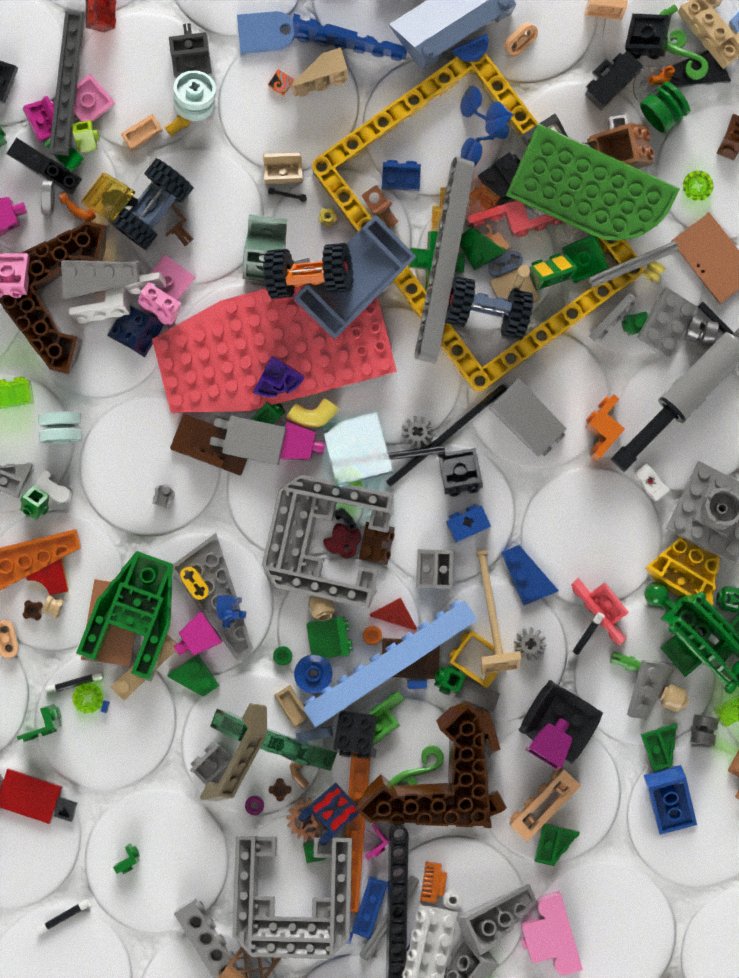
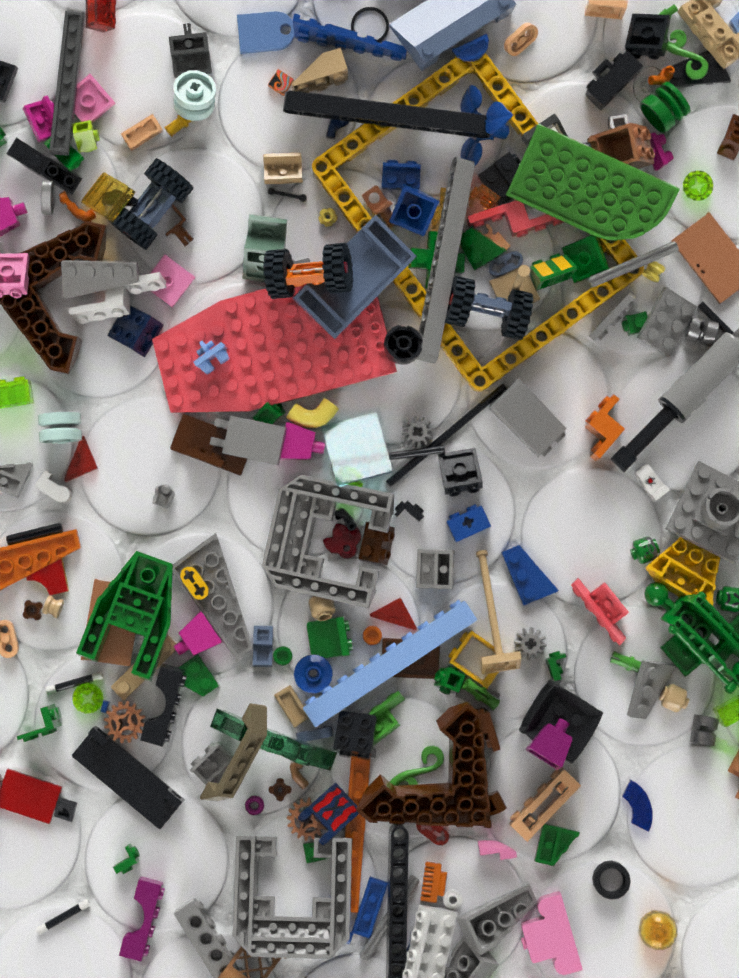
(34, 502): green brick -> none
(34, 534): none -> black axle
(82, 461): none -> clear red tile
(114, 716): none -> nougat gear
(127, 777): none -> black bracket
(135, 943): none -> magenta arch
(159, 304): bright pink plate -> none
(169, 681): none -> black arch
(218, 351): none -> light blue hips
(228, 609): blue piece -> none
(262, 646): none -> sand blue slope
(277, 378): dark purple brick -> none
(333, 126): none -> dark blue arm
(373, 9): none -> black piece
(379, 848): dark pink bracket -> none
(385, 114): none -> black beam
(402, 344): none -> black cylinder
(413, 210): none -> blue slope
(415, 511): none -> black bracket
(417, 684): blue tile -> none
(431, 836): none -> clear red beam
(490, 700): none -> bright green pin
(491, 847): none -> bright pink slope
(555, 668): none -> green bracket
(585, 637): black bar -> none
(611, 894): none -> black tyre
(640, 804): none -> clear blue tile
(645, 550): none -> green head
(657, 930): none -> clear yellow cylinder
(660, 746): green wing -> none
(661, 158): none -> dark pink hips
(670, 799): blue slope -> none

